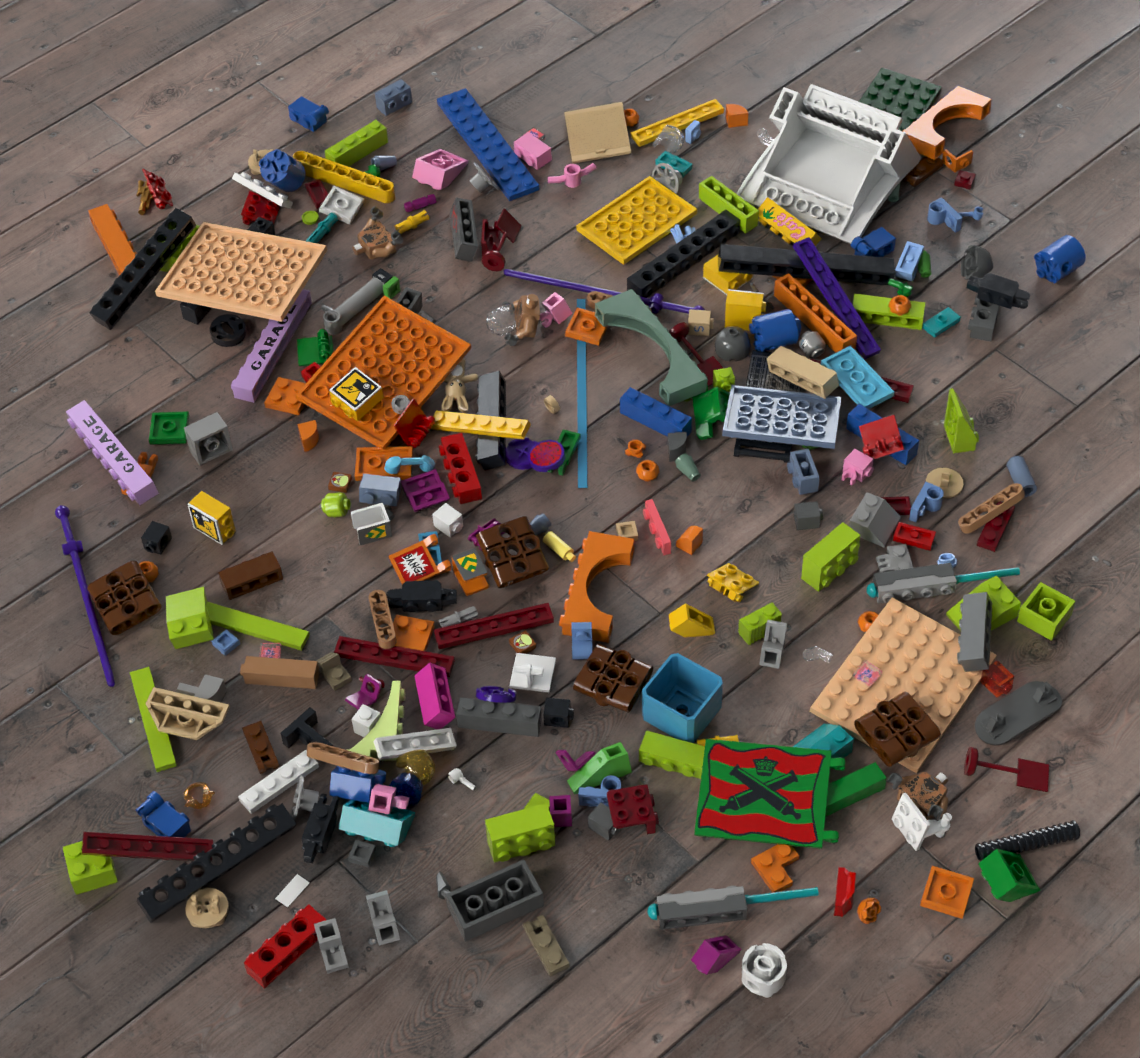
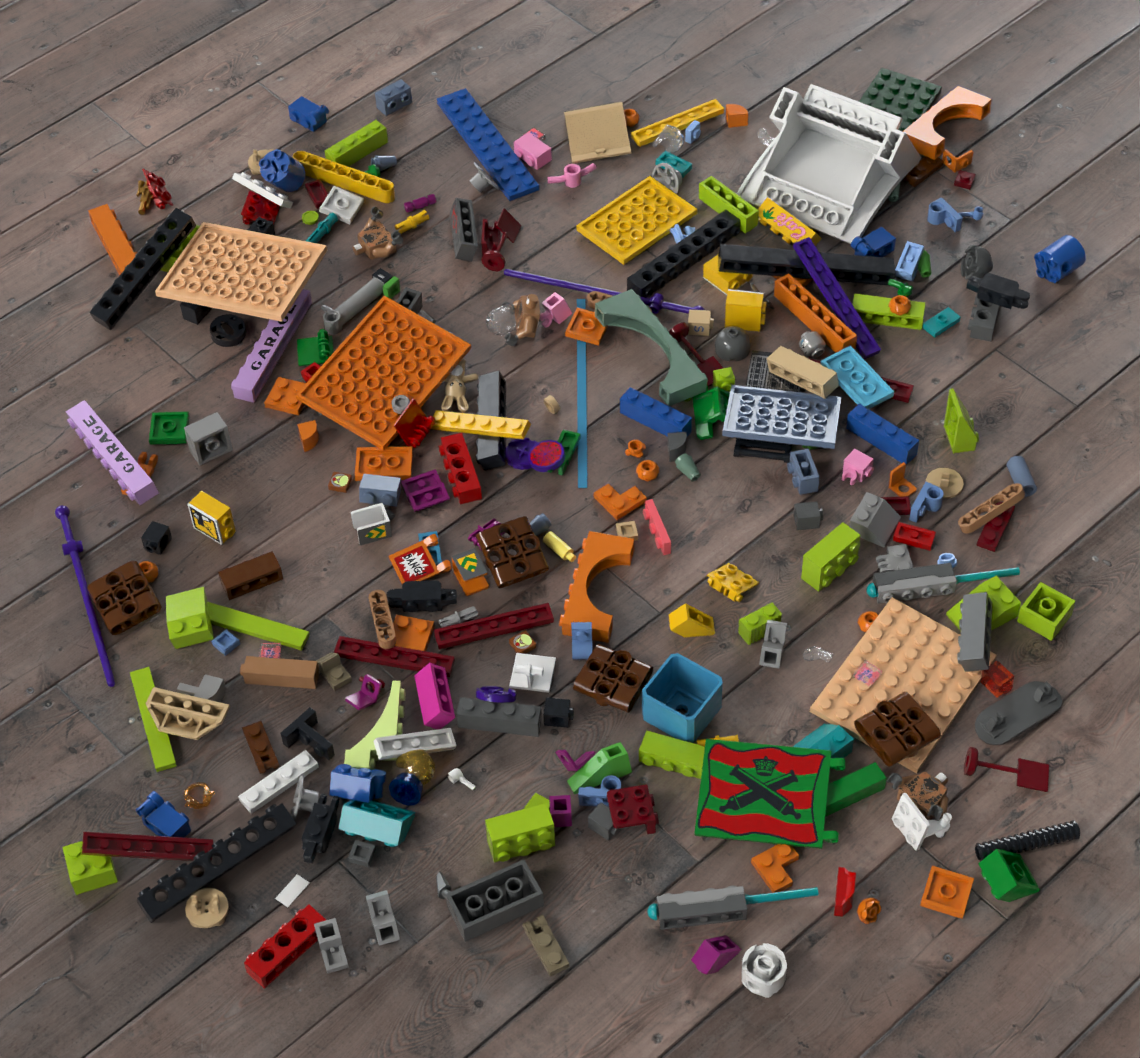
(335, 504): lime head -> none
(343, 758): medium nougat beam -> none
(356, 394): piece -> none
(365, 720): white brick -> none
(384, 799): bright pink brick -> none
(393, 464): medium azure bar -> none
(438, 168): bright pink slope -> none
(448, 520): white brick -> none
(618, 504): none -> orange plate
(690, 539): orange brick -> none
(775, 330): blue cylinder -> none
(881, 437): red hinge -> none
(897, 479): none -> orange bracket

